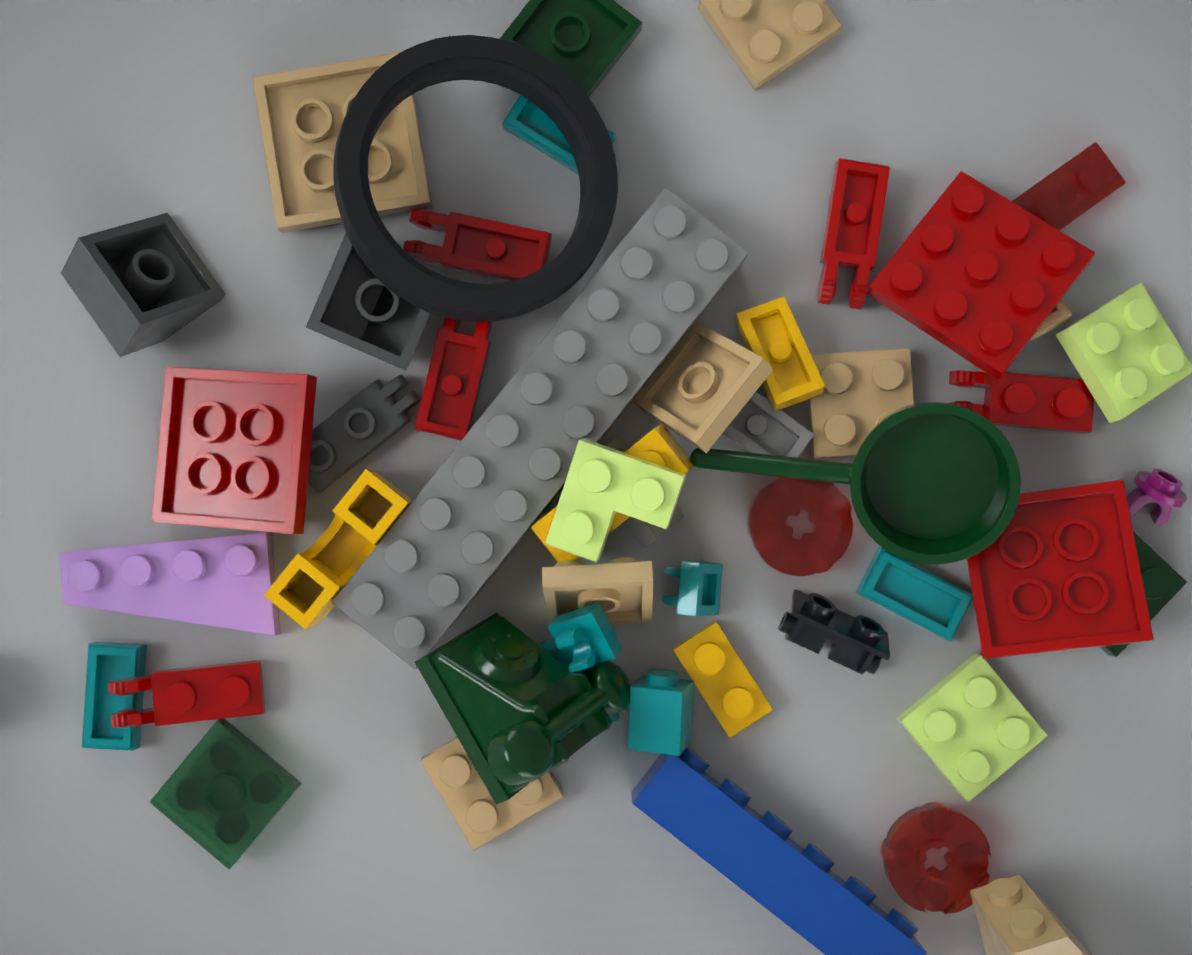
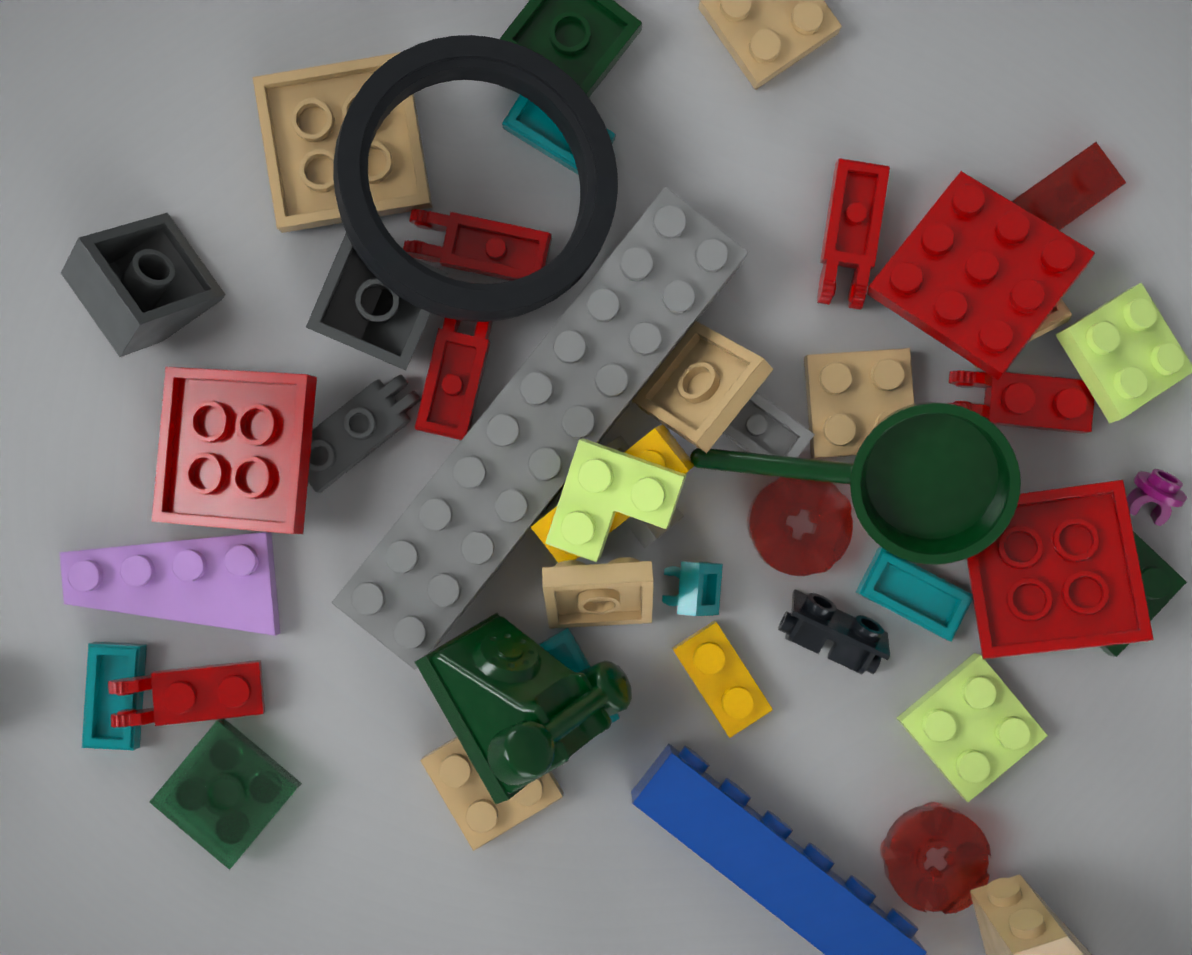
(325, 568): yellow arch -> none
(585, 637): teal tile -> none
(660, 713): teal brick -> none
(775, 336): yellow plate -> none

